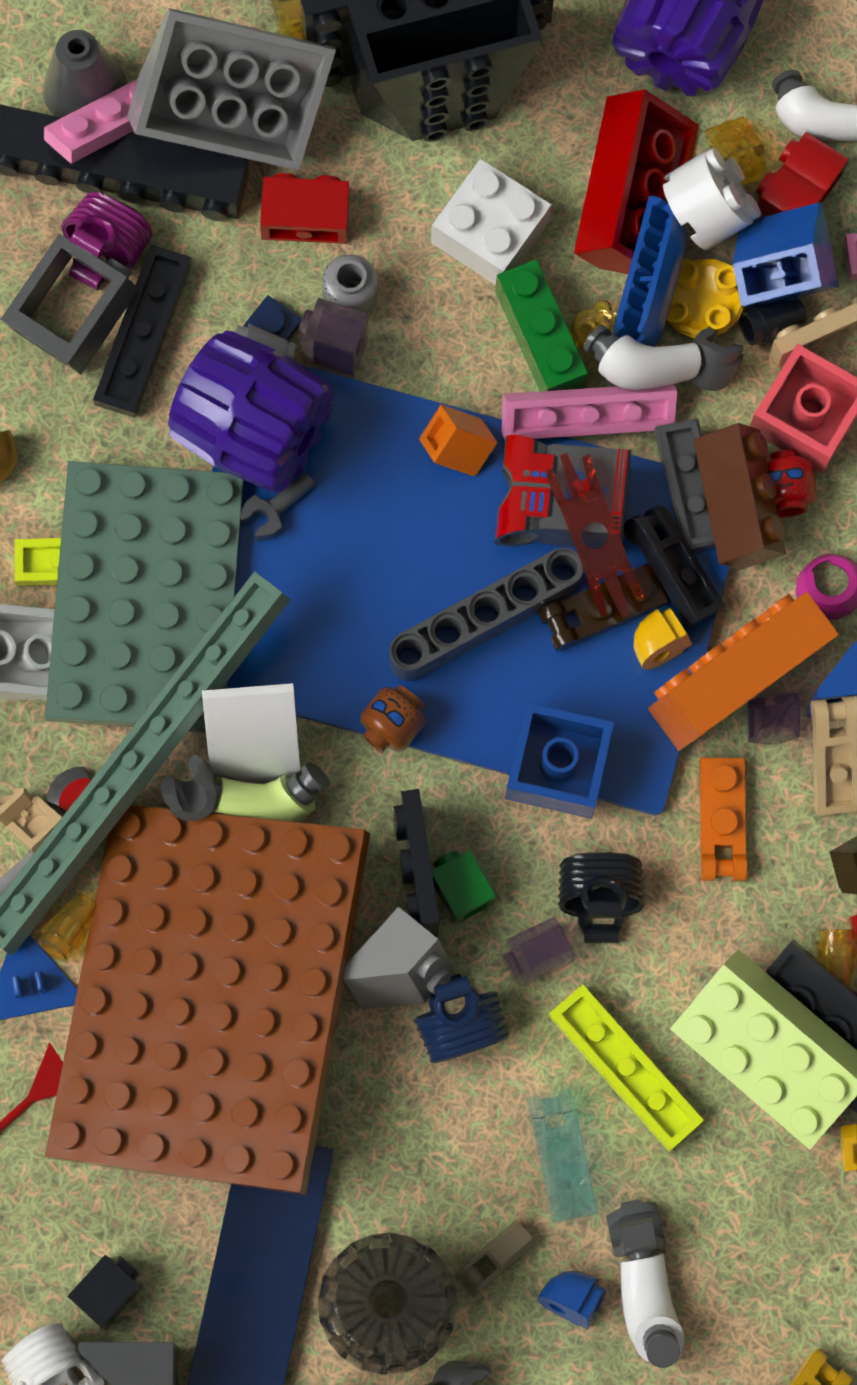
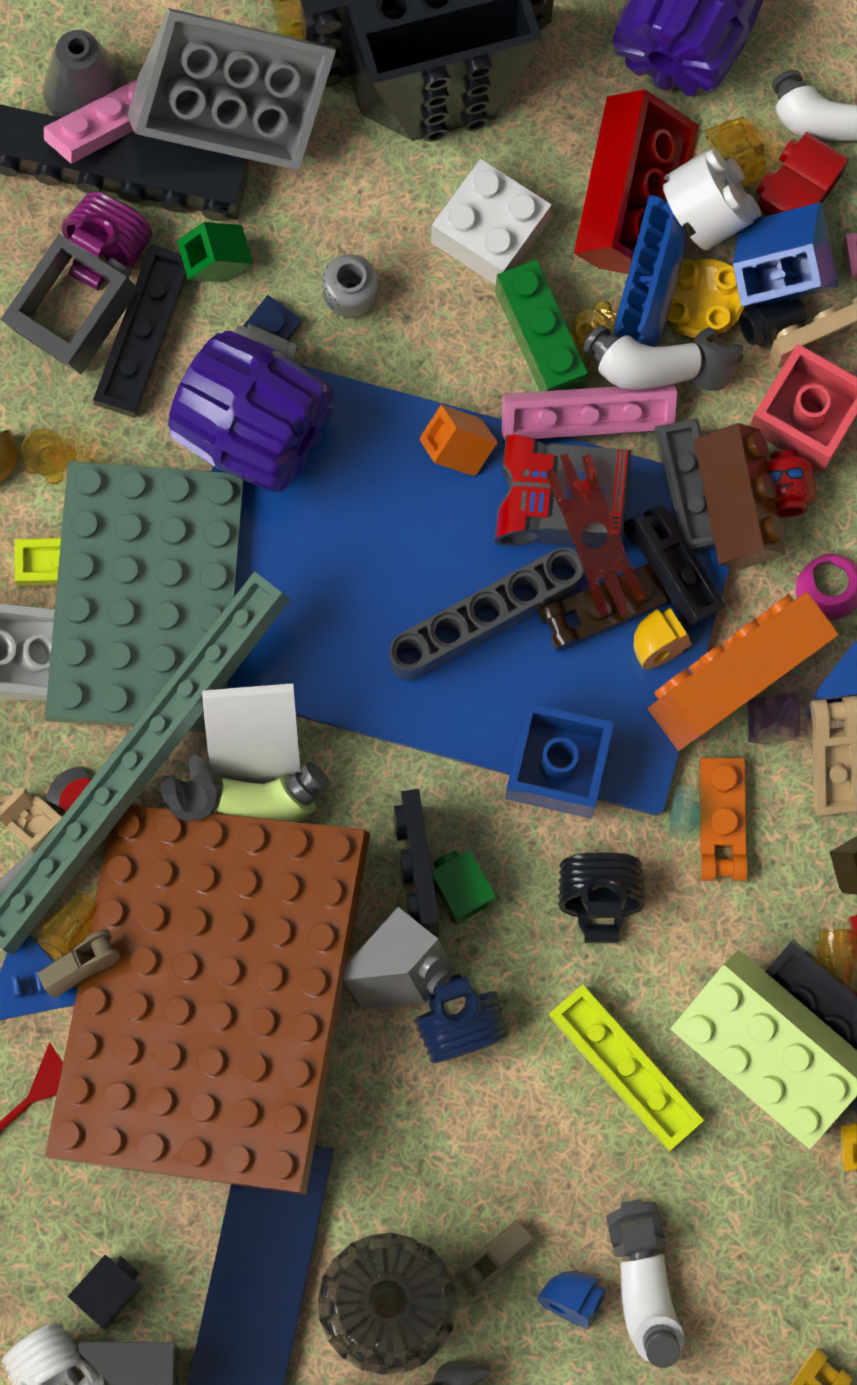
(50, 463): none -> clear yellow brick
(76, 967): none -> dark tan bar
(214, 252): none -> green brick
(273, 508): dark grey bar -> none
(304, 209): red brick -> none
(334, 338): brick -> none
(393, 719): dark orange head -> none
(538, 952): brick -> none
(562, 1157): clear light blue plate -> none
(683, 812): none -> clear light blue plate

